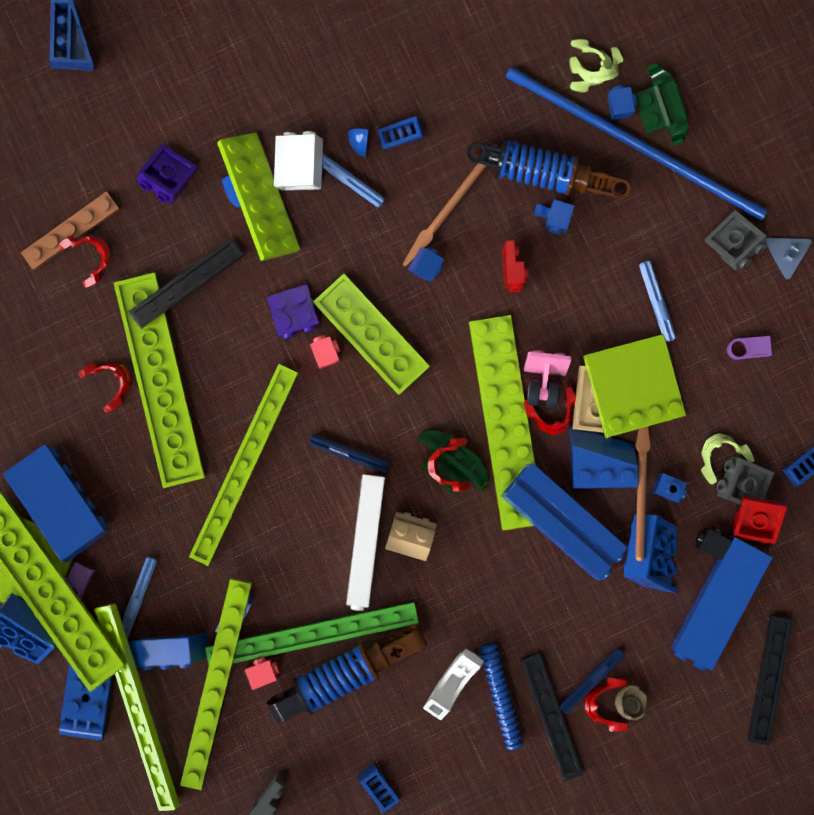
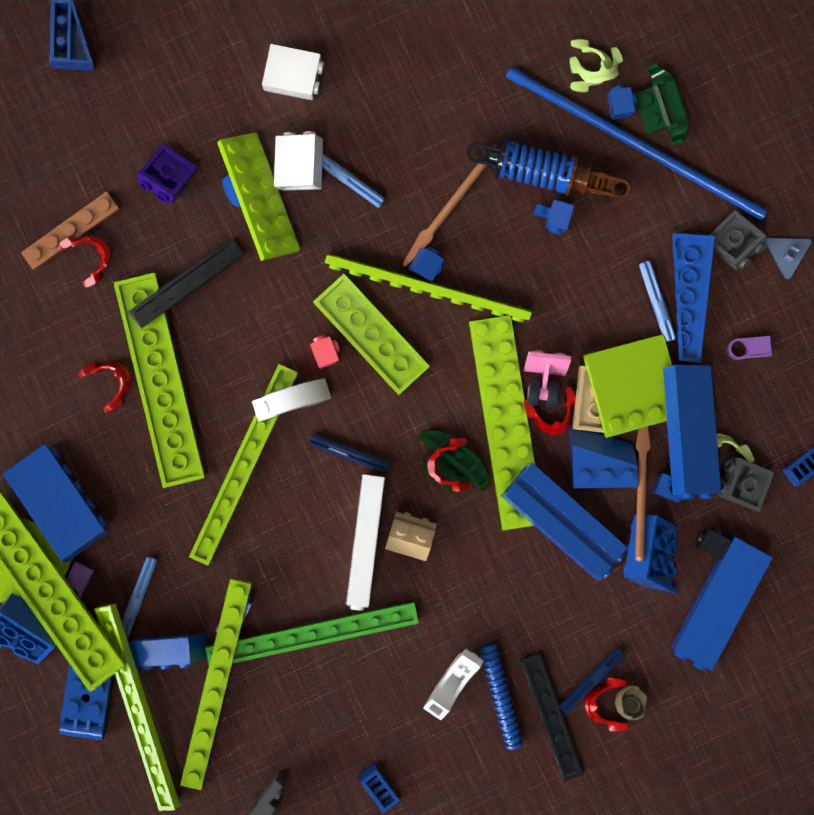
(262, 672): coral brick -> none
(291, 399): none -> white arch
(292, 72): none -> white brick
(293, 312): dark purple plate -> none
(335, 681): piece -> none
(359, 141): blue brick -> none
(403, 140): blue slope -> none
(418, 286): none -> lime plate
(514, 272): red plate -> none
(691, 431): none -> blue brick
(692, 276): none -> blue wing
(758, 520): red plate -> none
(769, 680): black tile -> none

